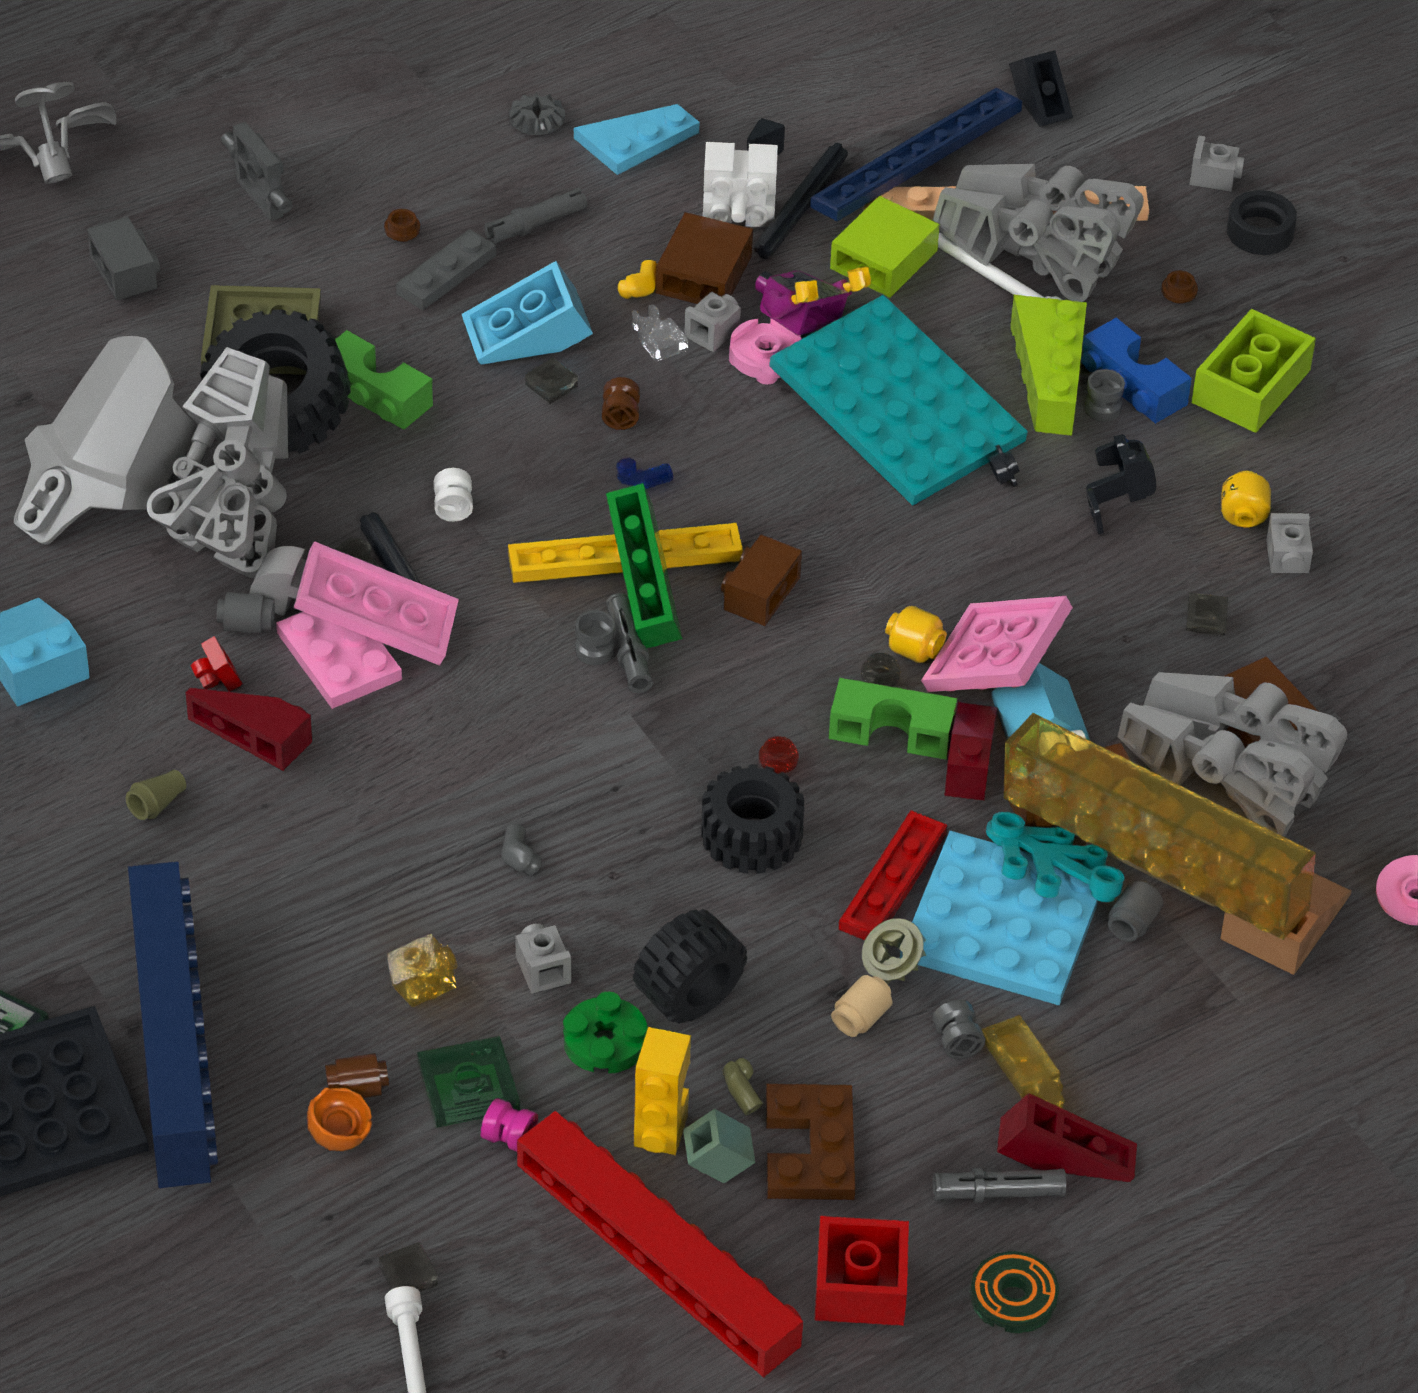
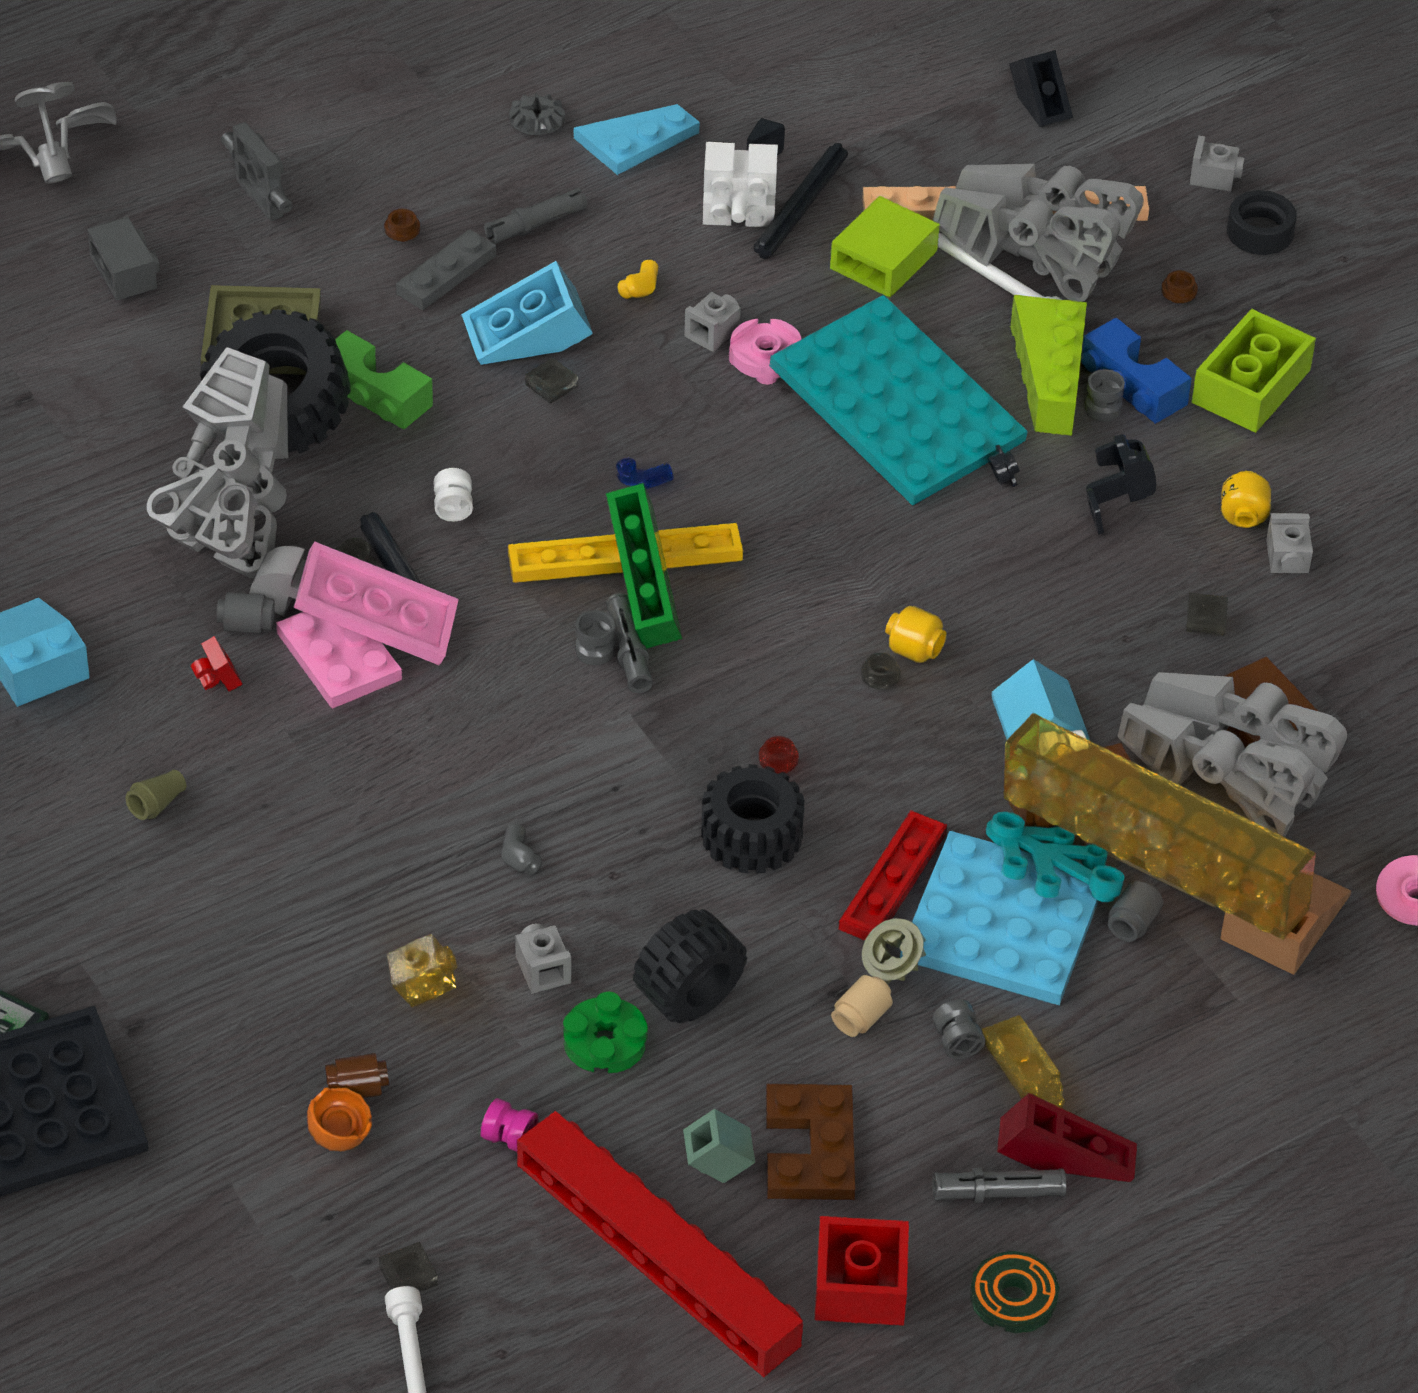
(107, 442): light grey piece -> none
(170, 1021): dark blue brick -> none
(254, 723): dark red slope -> none
(466, 1080): clear green tile -> none
(620, 403): reddish brown wheel -> none
(659, 337): clear plate -> none
(659, 1091): yellow arch -> none
(703, 259): reddish brown brick -> none
(736, 1077): olive arm -> none
(761, 579): reddish brown brick -> none
(806, 302): magenta torso -> none
(867, 706): bright green arch -> none
(915, 154): dark blue tile -> none
(970, 751): dark red slope -> none
(997, 644): bright pink plate -> none

